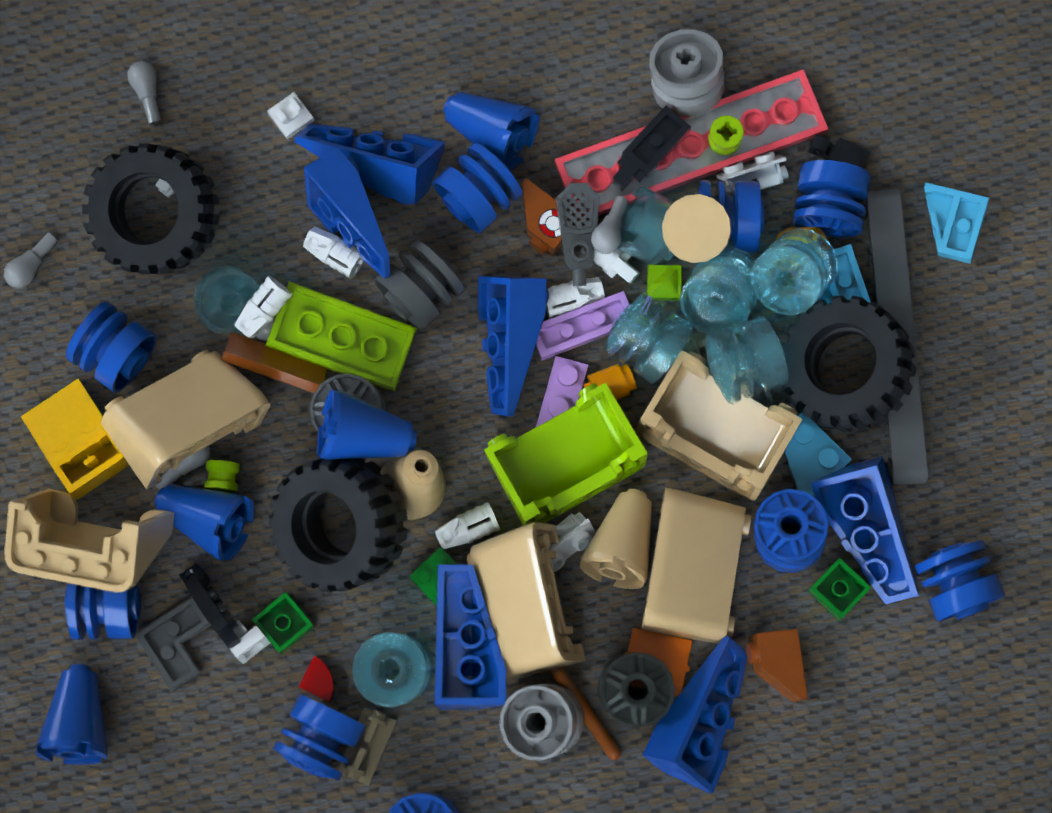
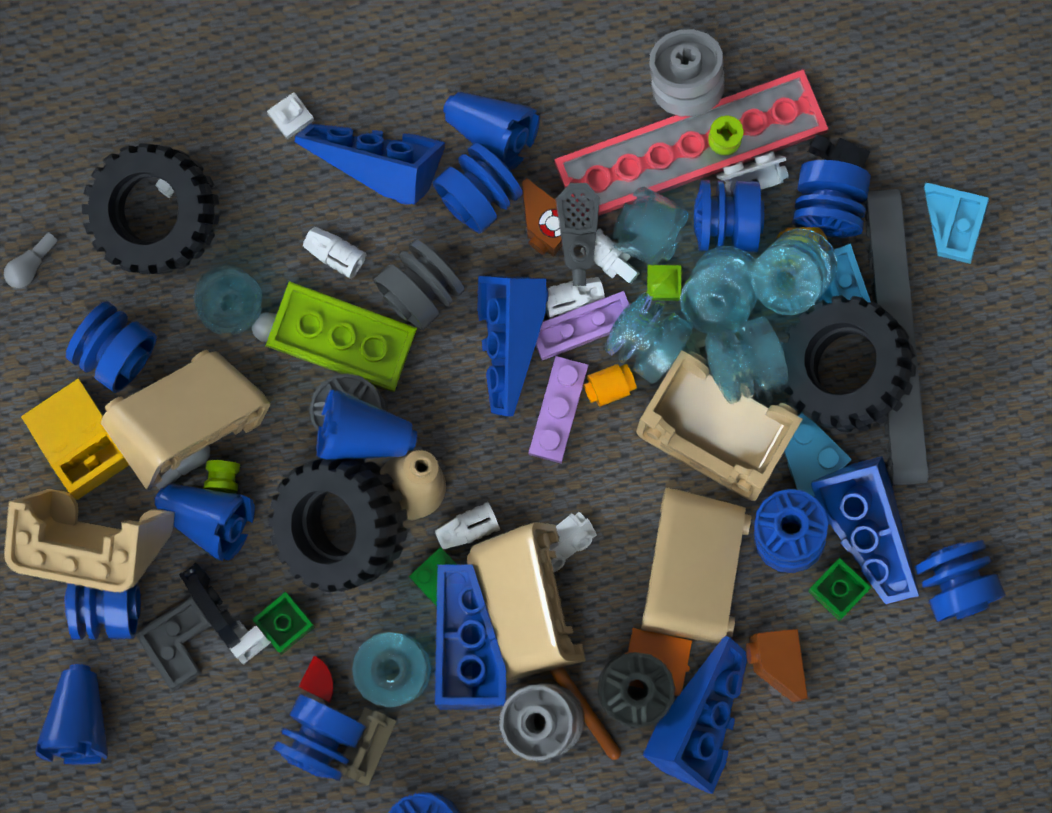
(143, 80): light grey piece -> none
(262, 307): white hinge -> none
(272, 363): dark orange tile -> none
(342, 205): blue wedge -> none
(567, 457): lime windscreen -> none
(607, 235): light grey piece -> none
(622, 542): tan cone -> none
(650, 147): black hinge -> none
(696, 228): tan tile -> none

